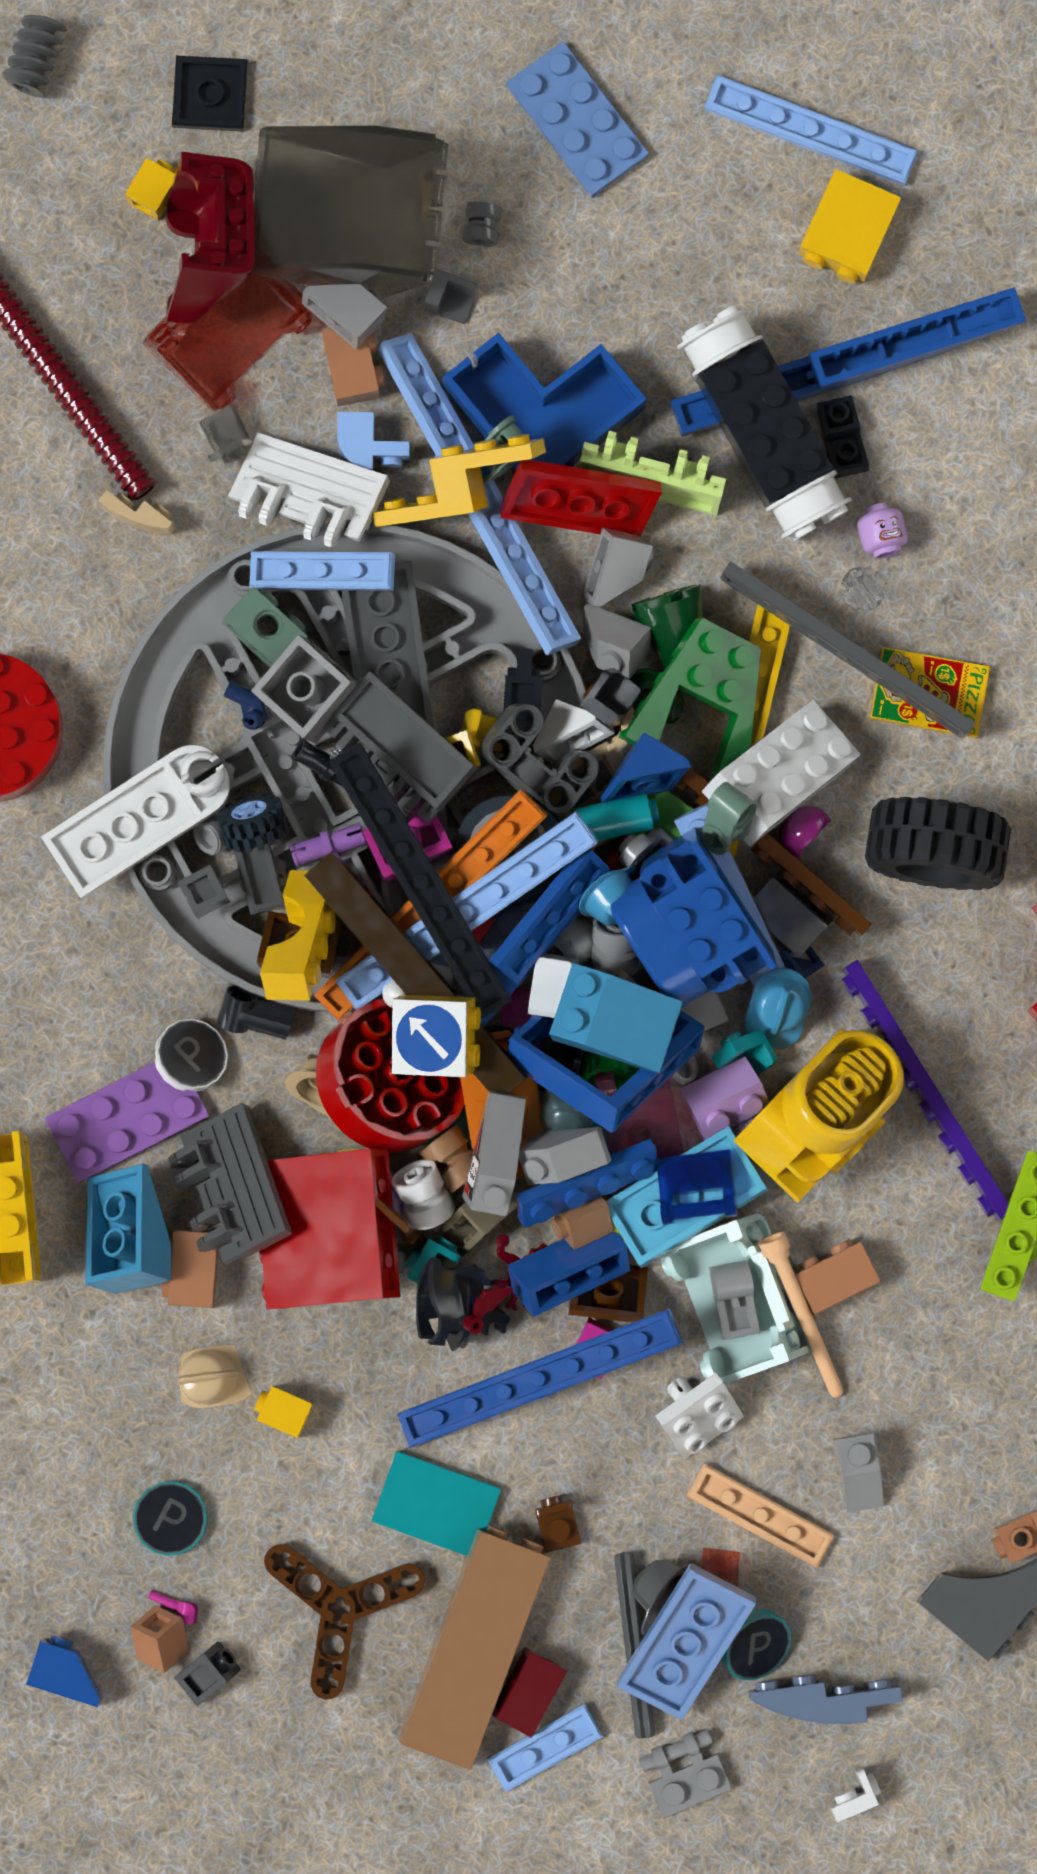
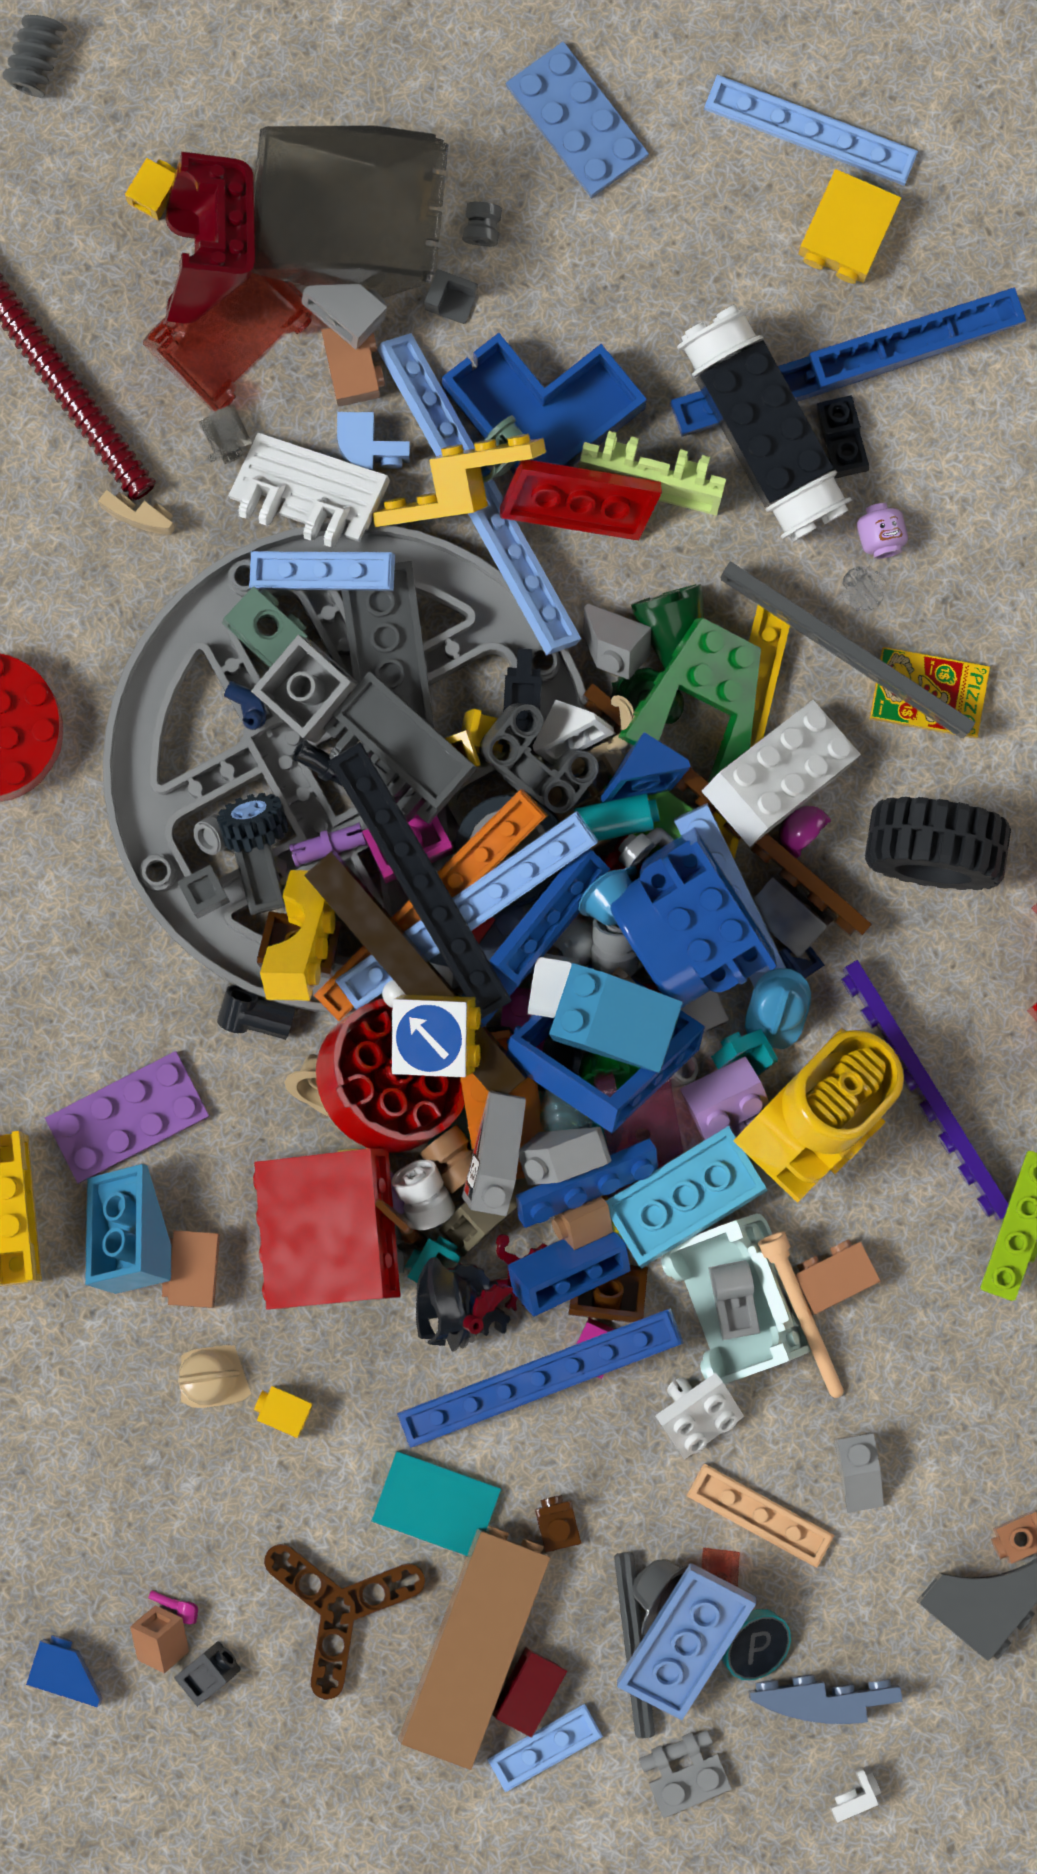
(138, 818): white plate -> none
(170, 1518): black tile -> none
(190, 1055): black tile -> none
(209, 93): black tile -> none
(240, 1188): dark grey hinge -> none
(611, 697): black panel -> none
(616, 565): light grey slope -> none
(696, 1175): clear blue plate -> none
(727, 818): sand green piece -> none

